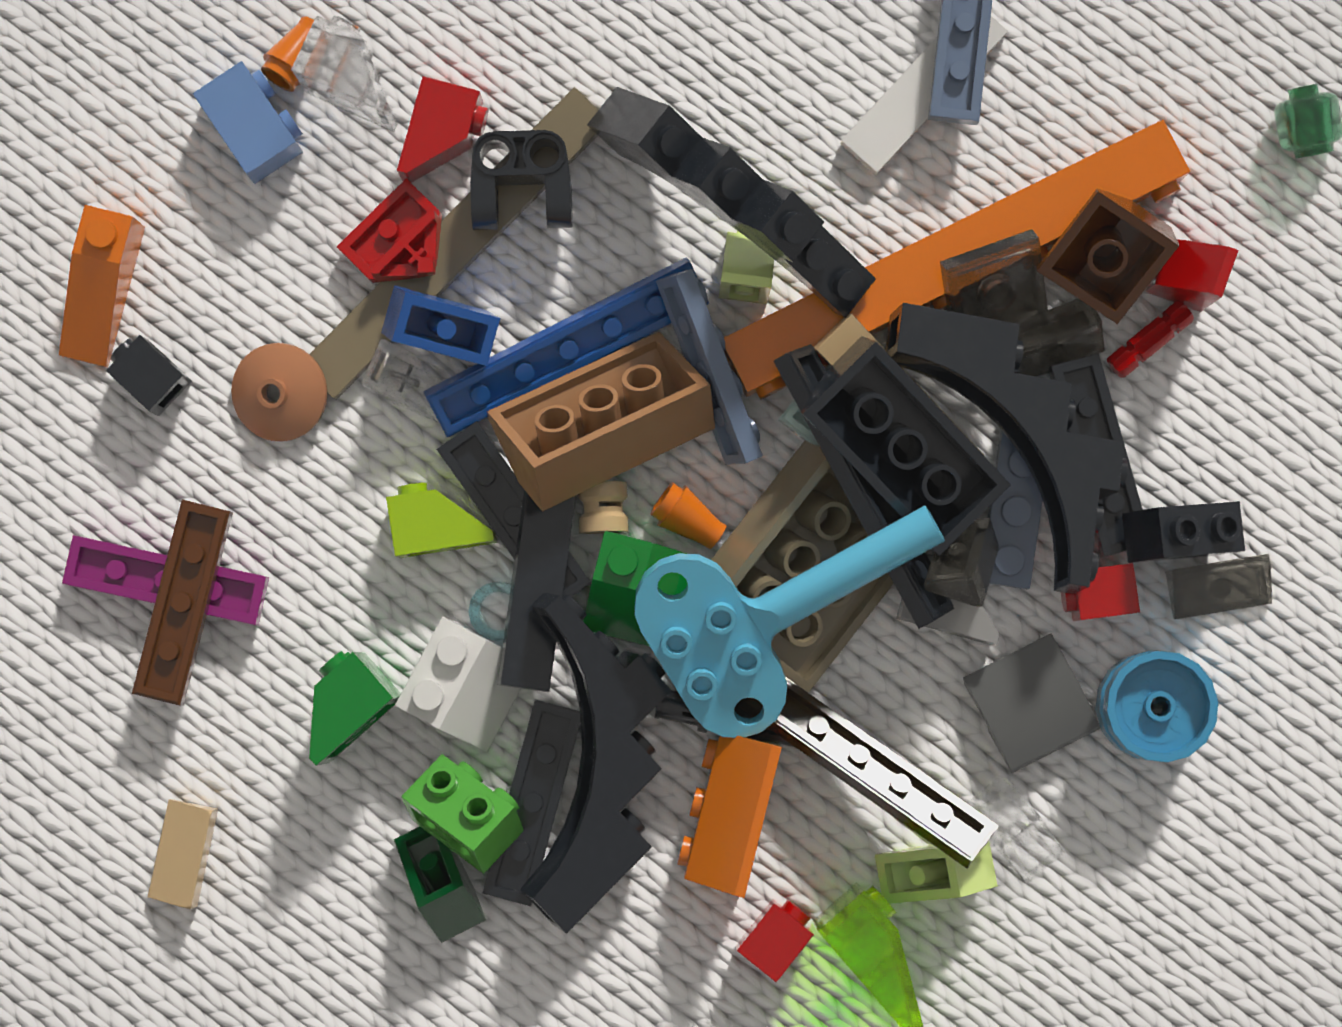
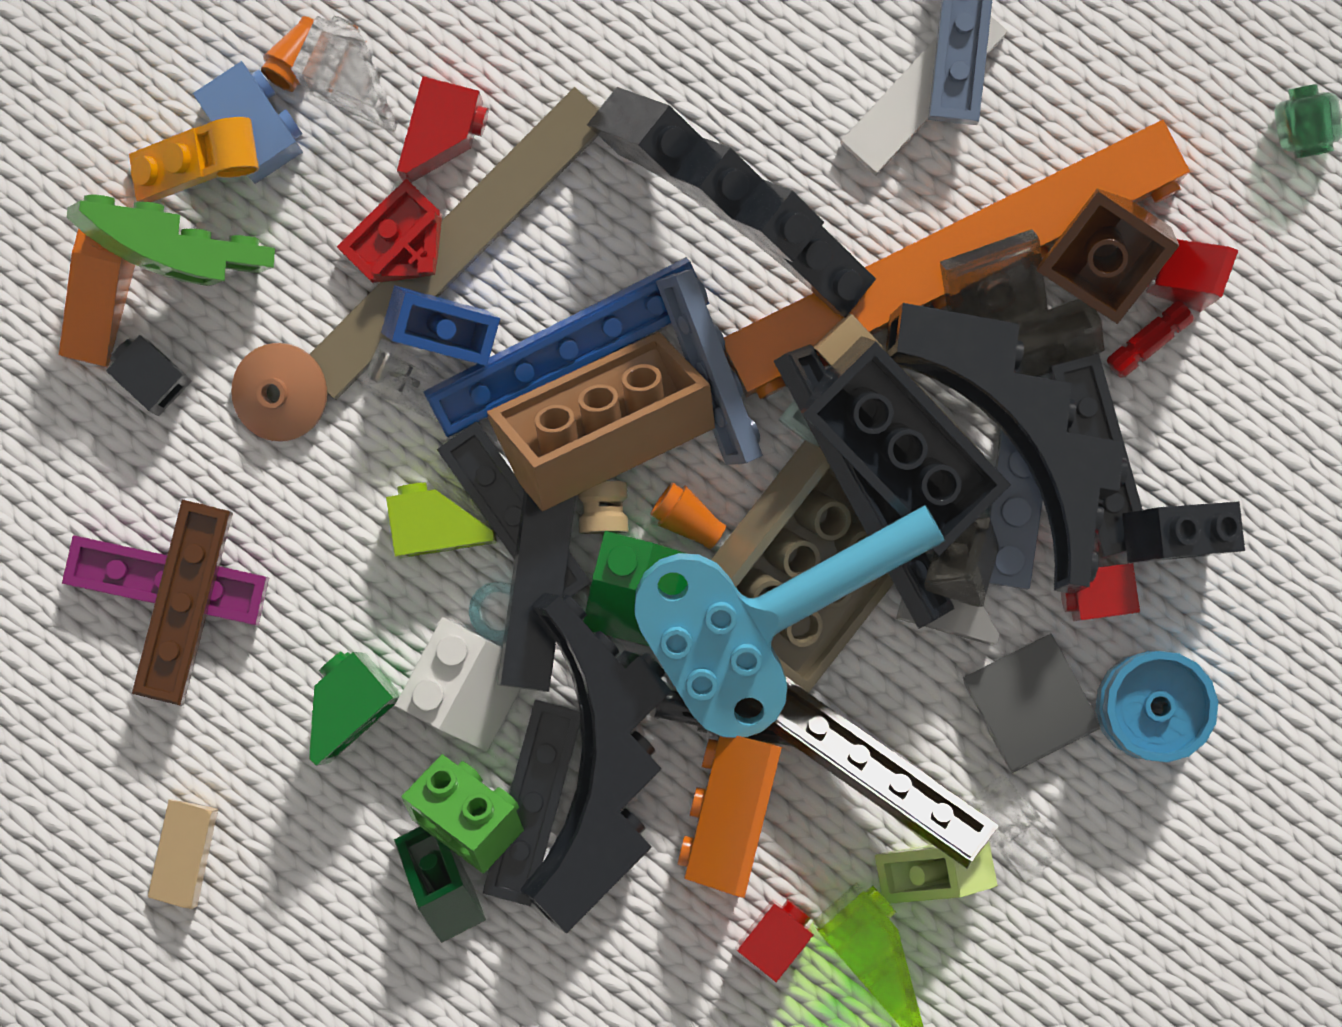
(153, 242): none -> bright green slope
(193, 157): none -> light orange plate
(520, 171): black piece -> none
(745, 271): yellowish green slope -> none
(1220, 586): clear smoke slope -> none

